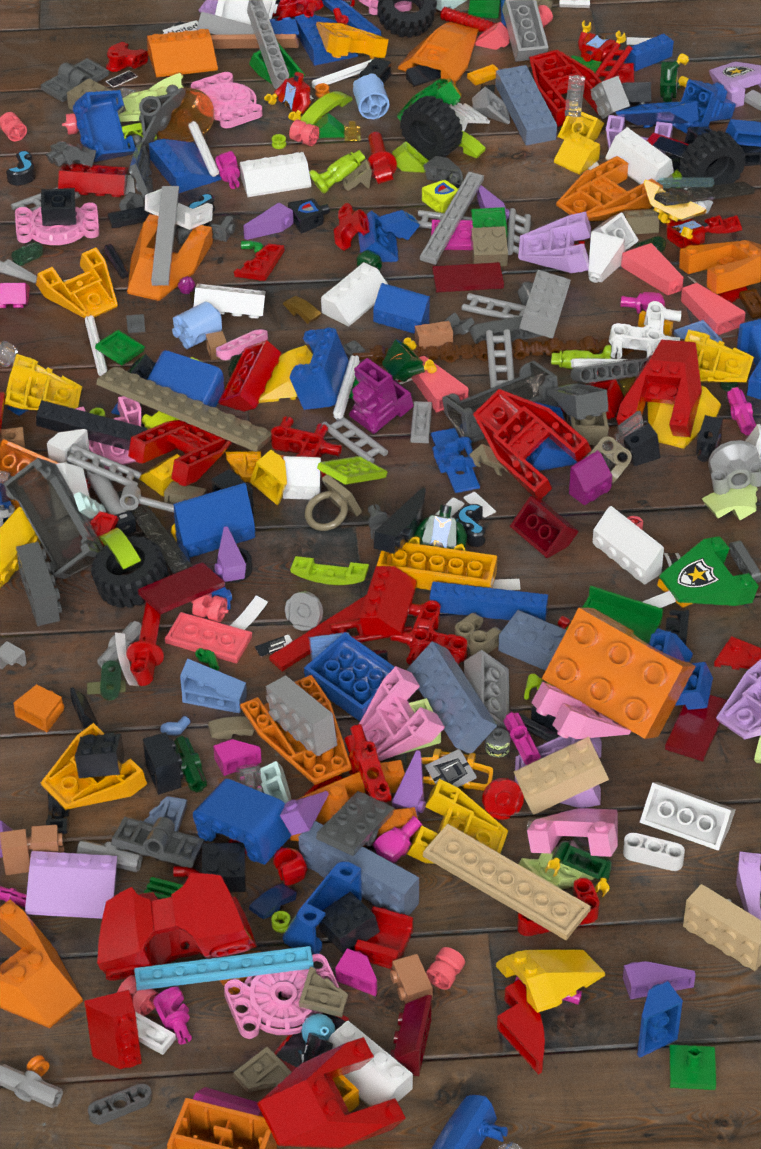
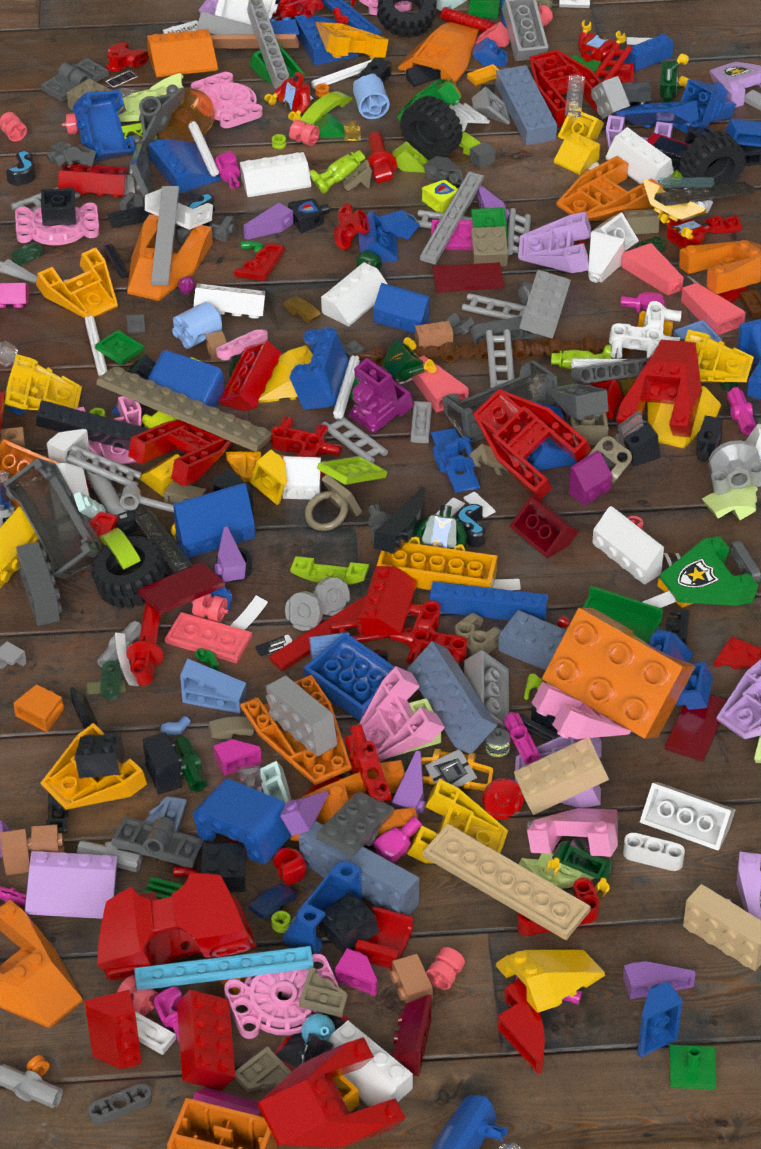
(205, 1040): none -> red brick
(332, 595): none -> light grey tile
(482, 155): none -> dark grey brick
(489, 53): none -> blue slope

